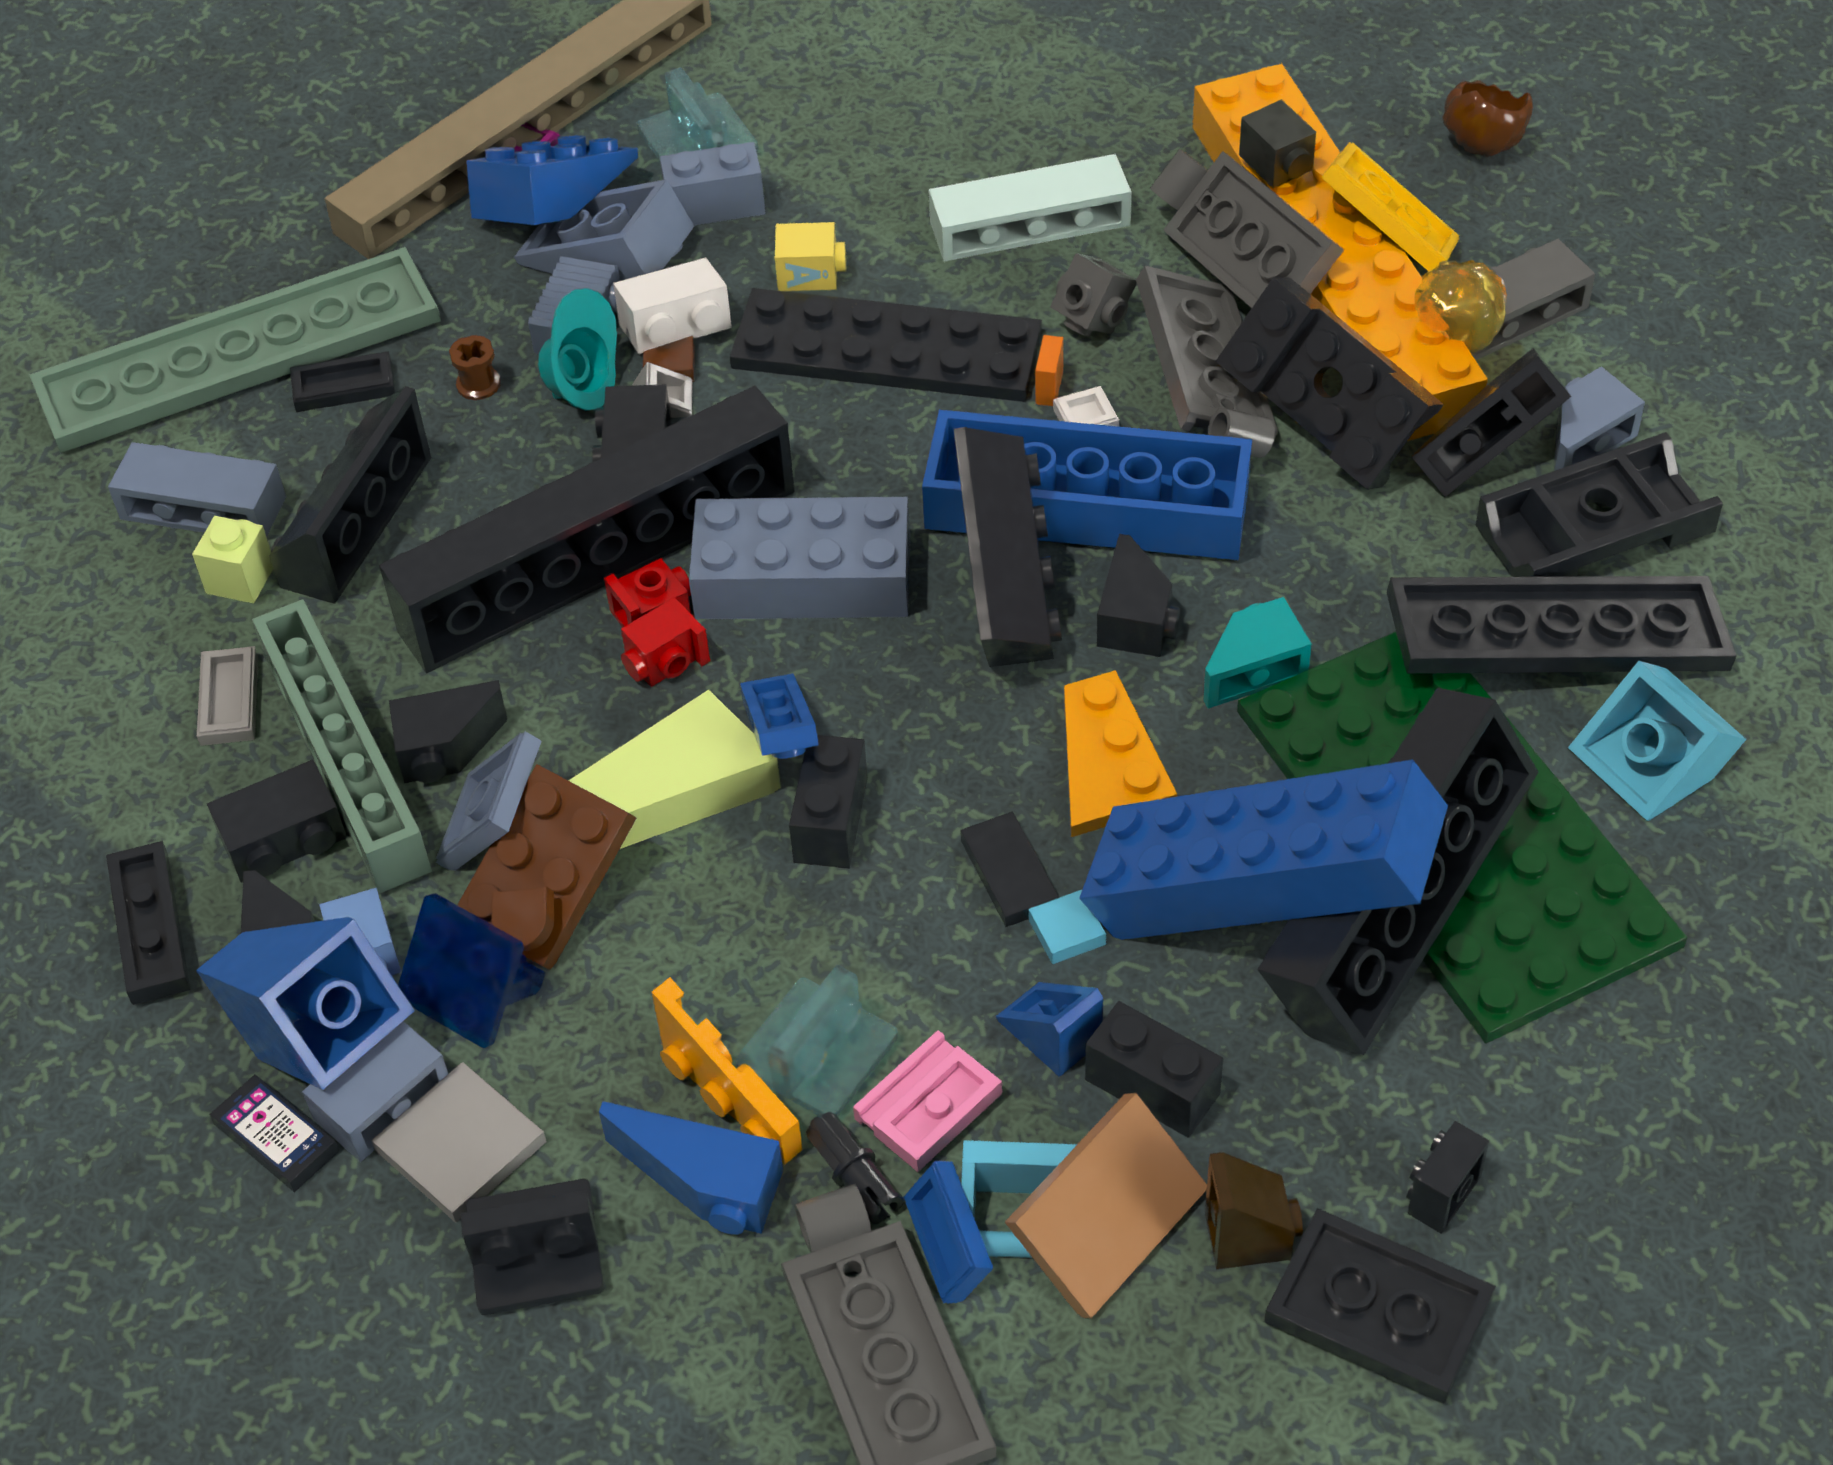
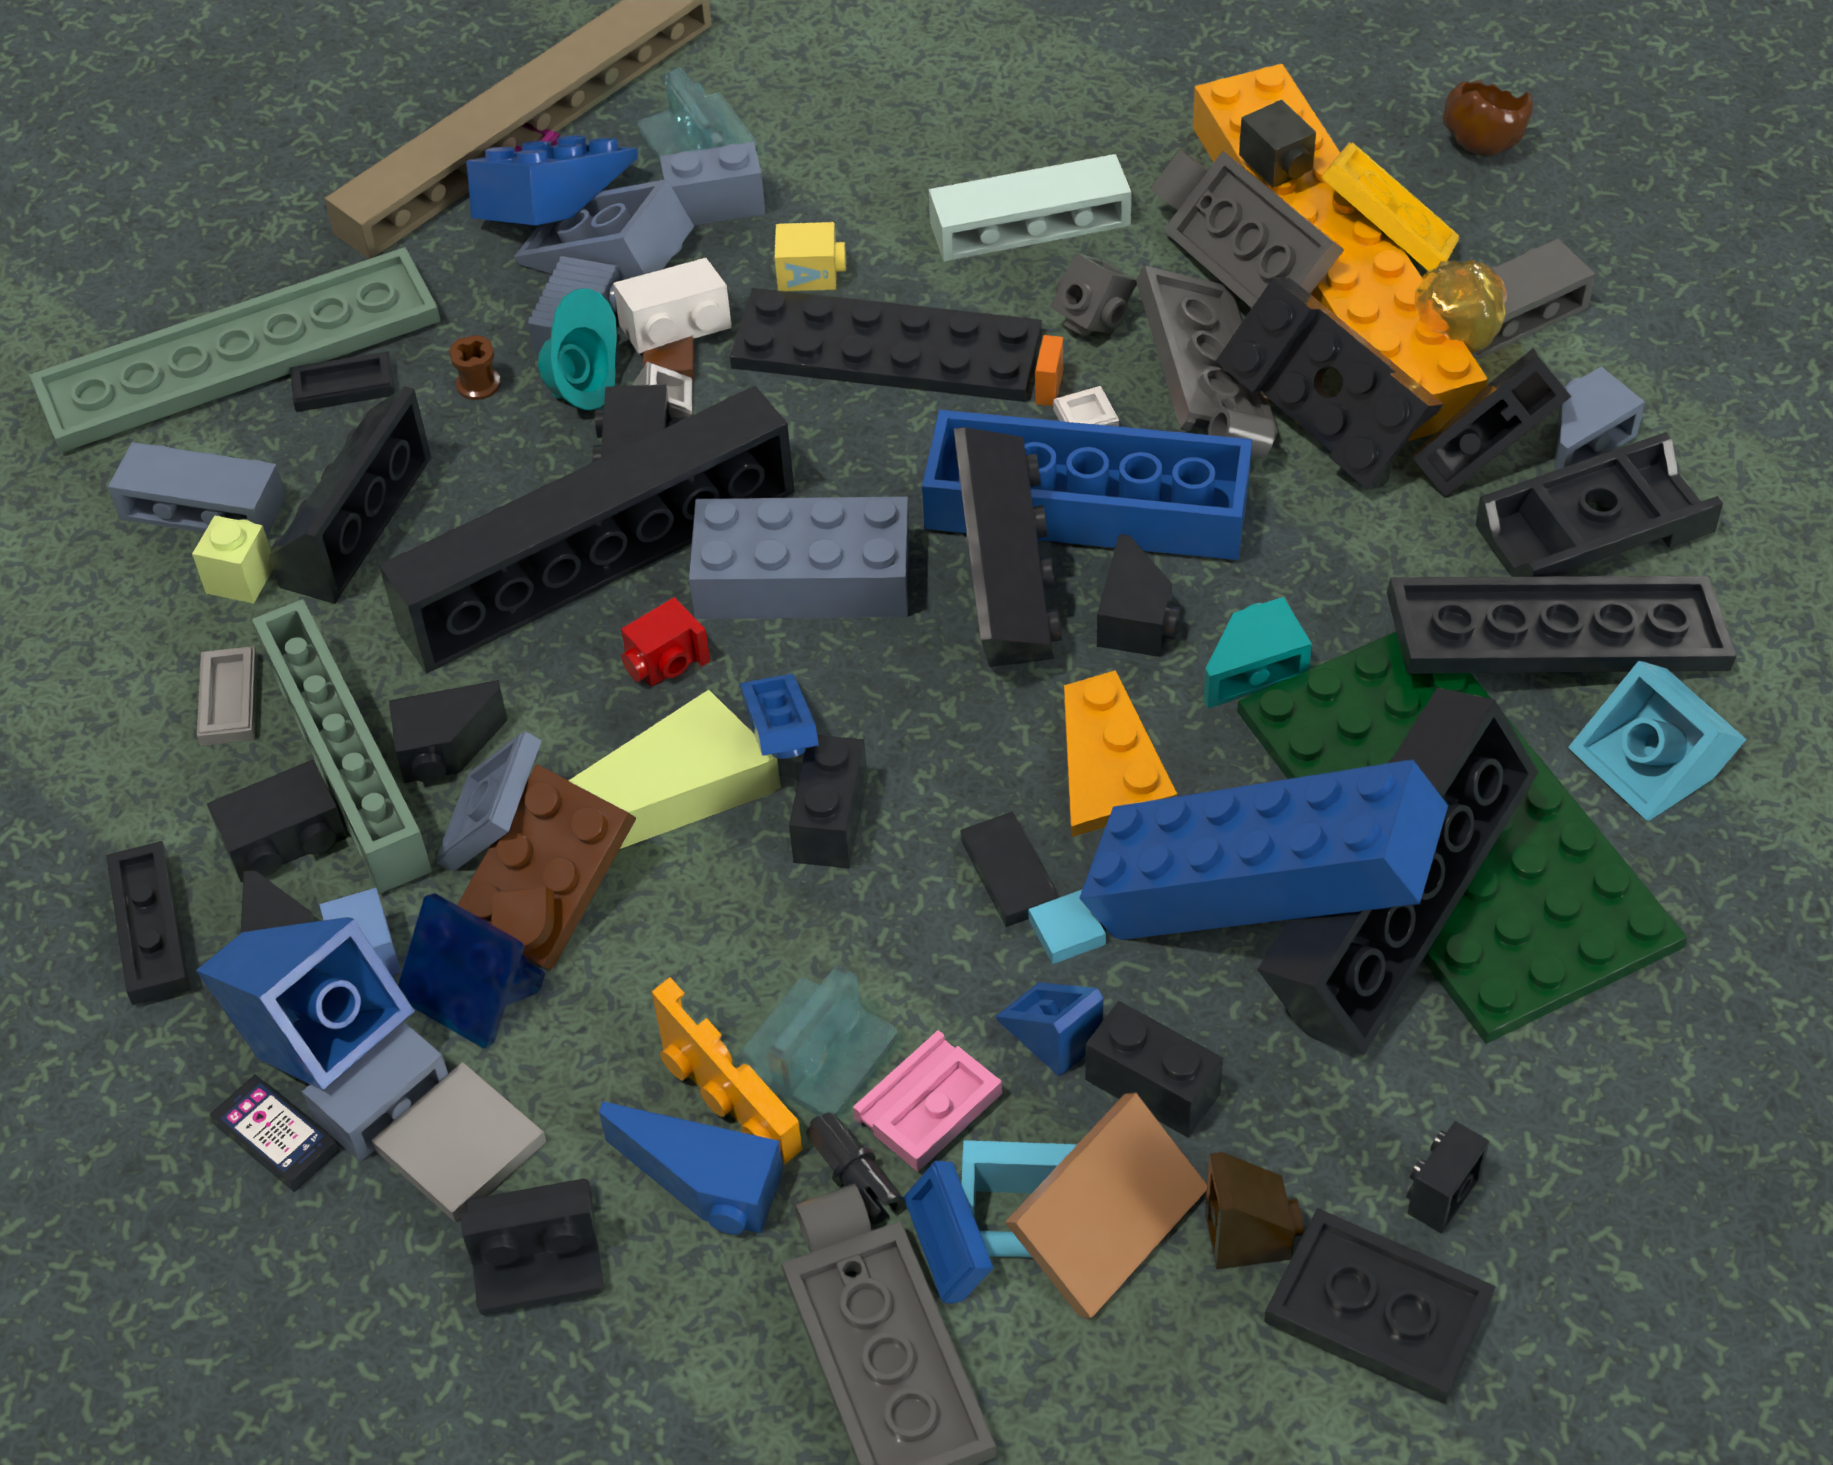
(646, 590): red brick -> none

